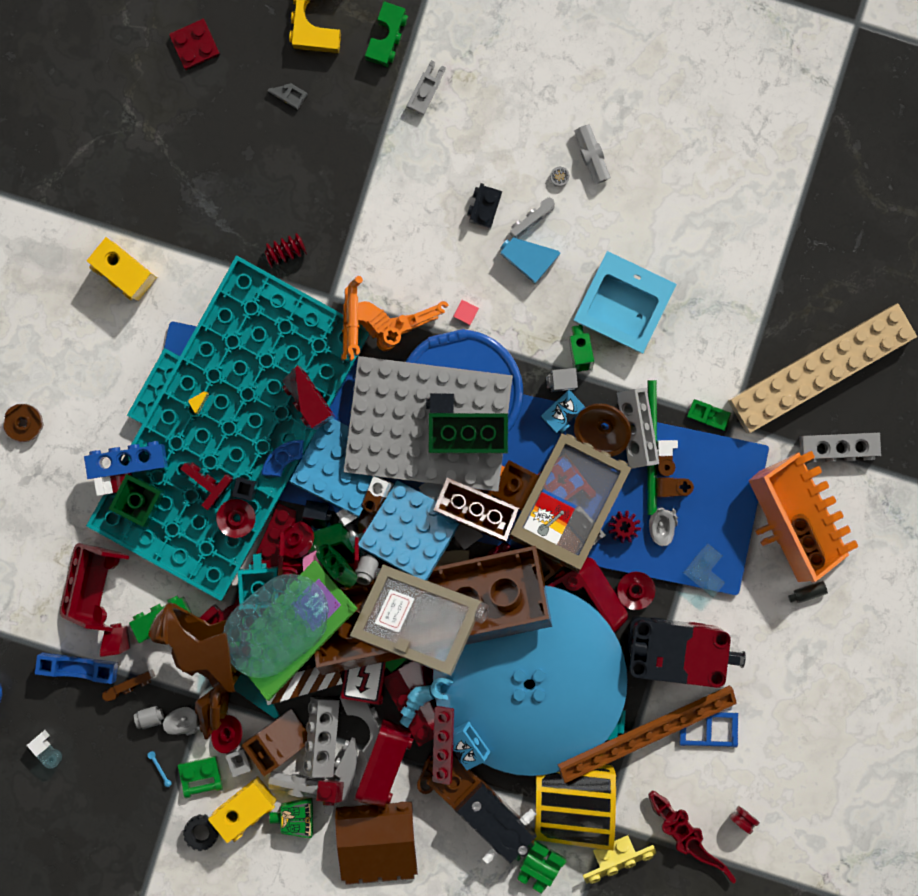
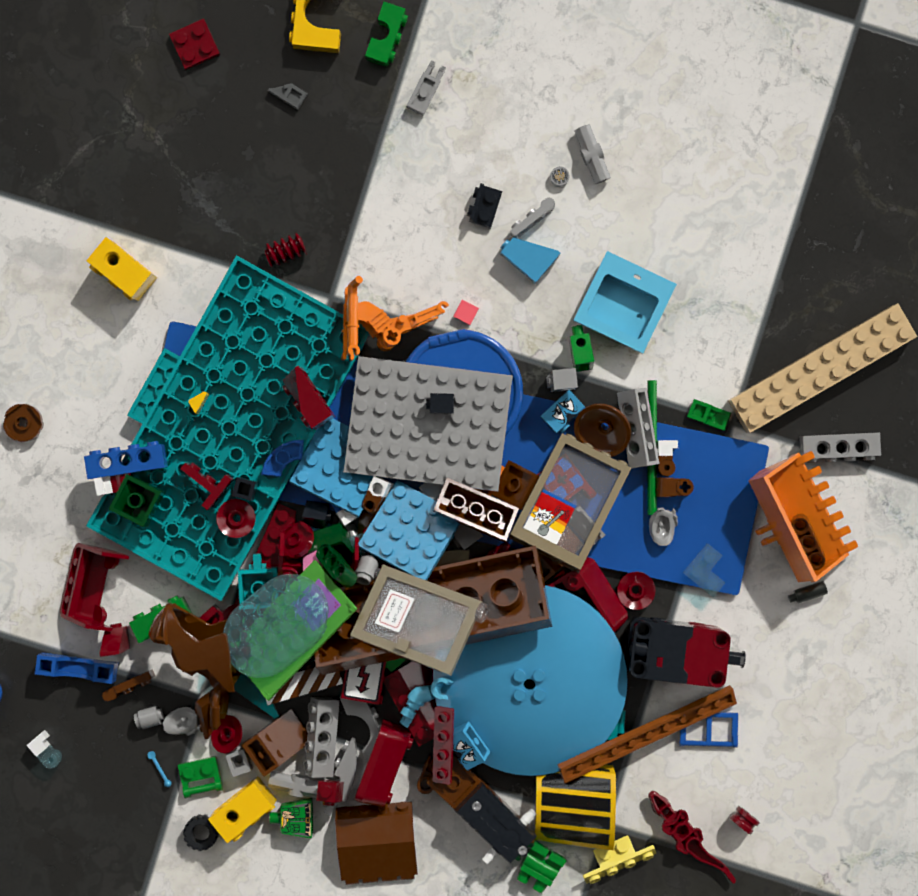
(468, 433): dark green brick -> none
(618, 523): dark red gear -> none

